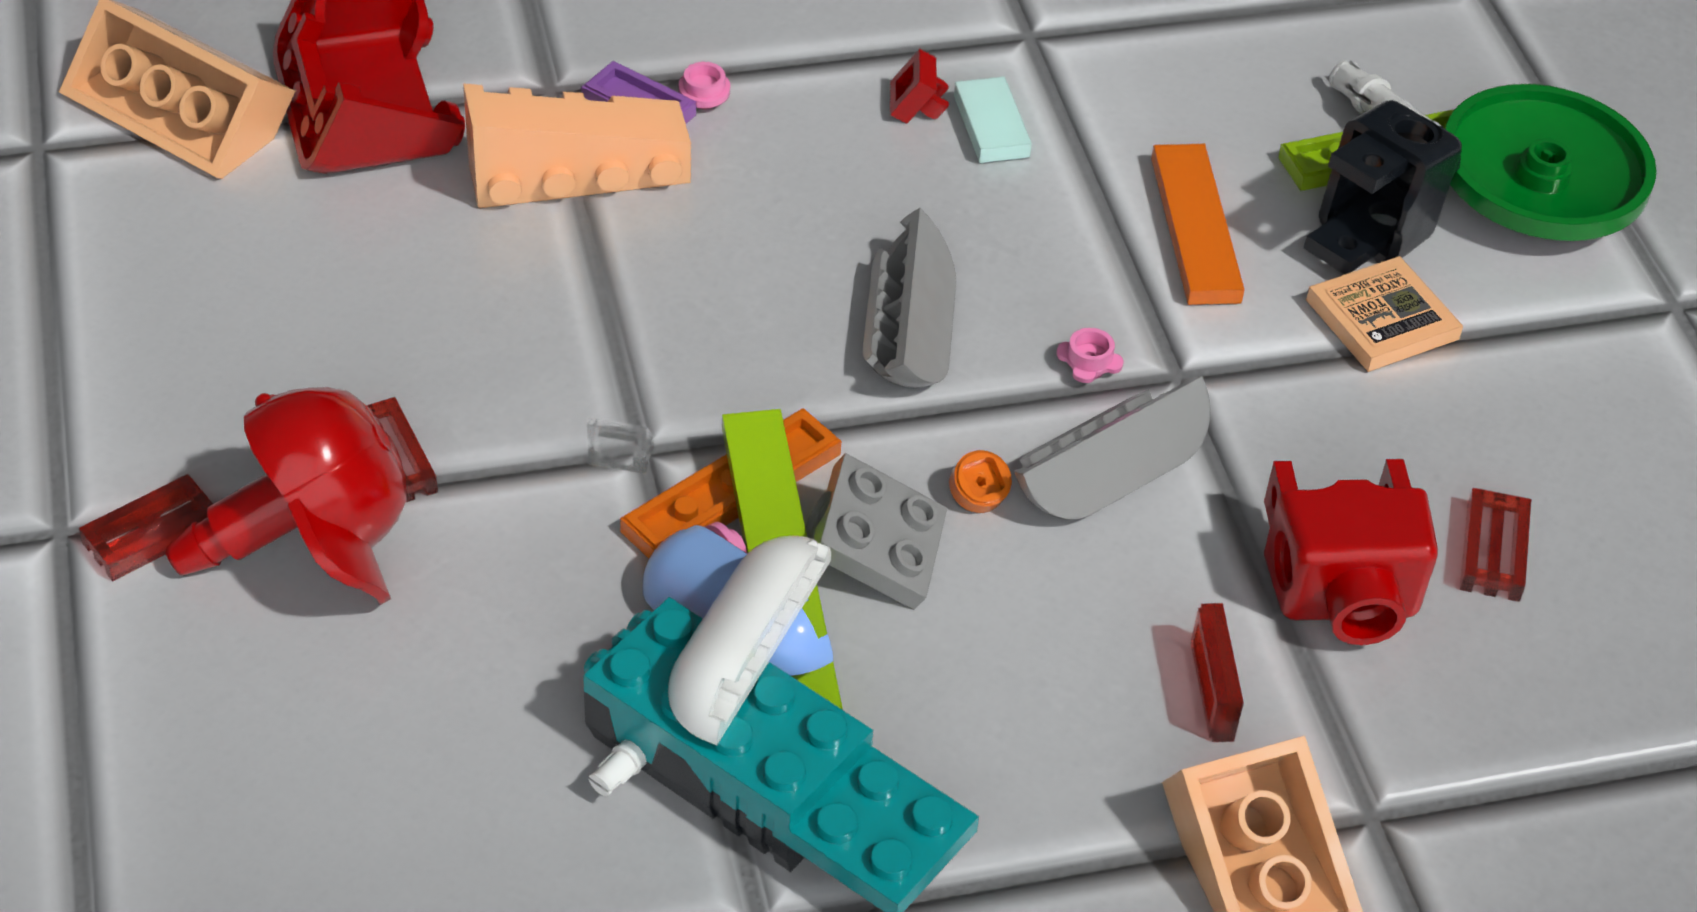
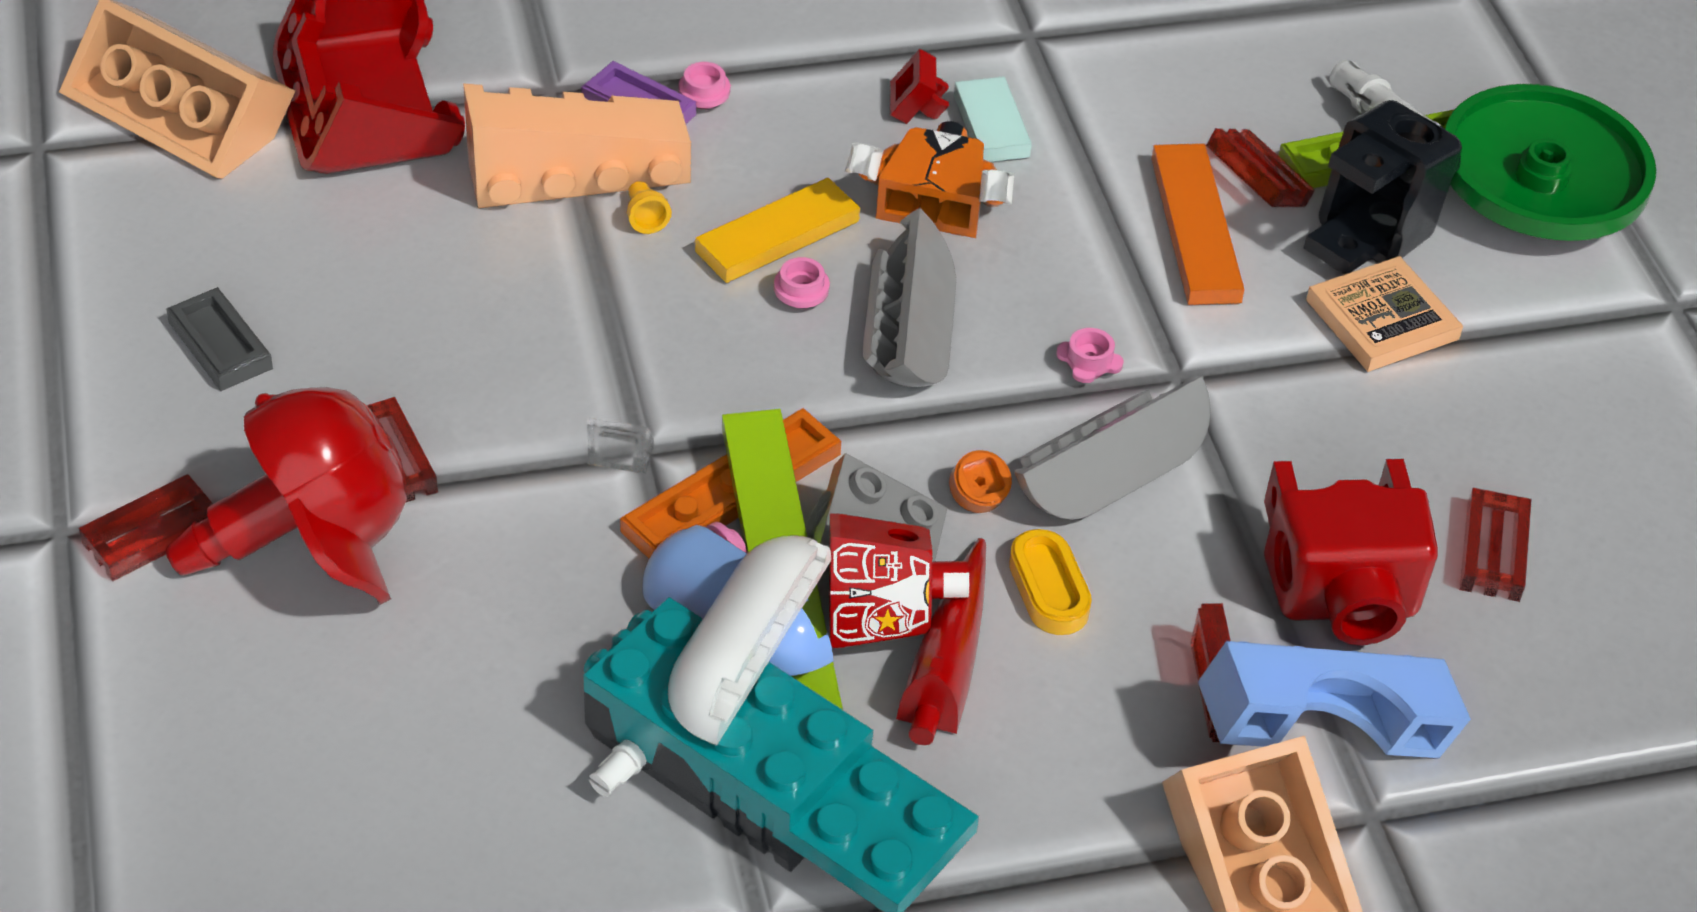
(219, 338): none -> dark grey tile
(647, 209): none -> yellow piece
(777, 229): none -> yellow tile
(801, 283): none -> bright pink plate
(885, 580): none -> red torso
(933, 172): none -> orange torso
(946, 659): none -> red piece
(1050, 582): none -> yellow tile
(1260, 168): none -> clear red tile
(1397, 700): none -> light blue arch

